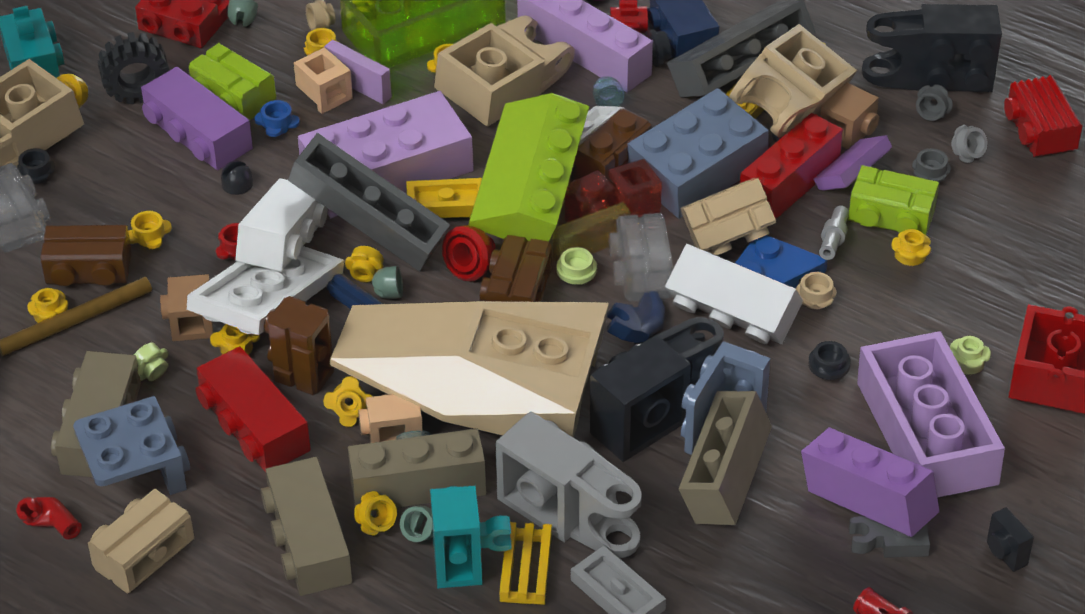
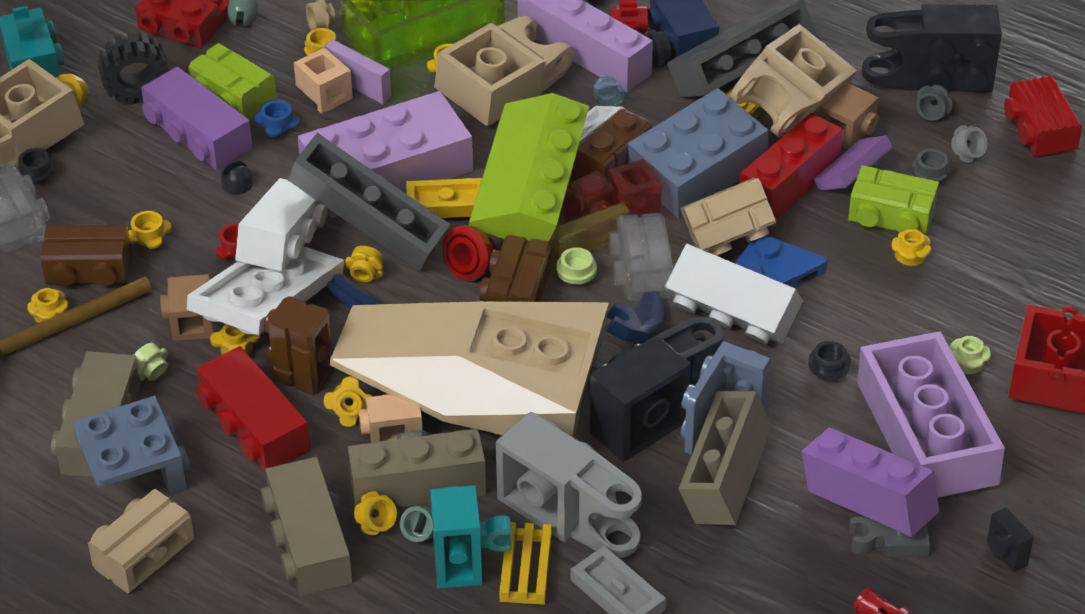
(48, 513): red arm -> none
(388, 283): sand green hinge -> none
(816, 290): tan plate -> none
(834, 232): light grey bar -> none

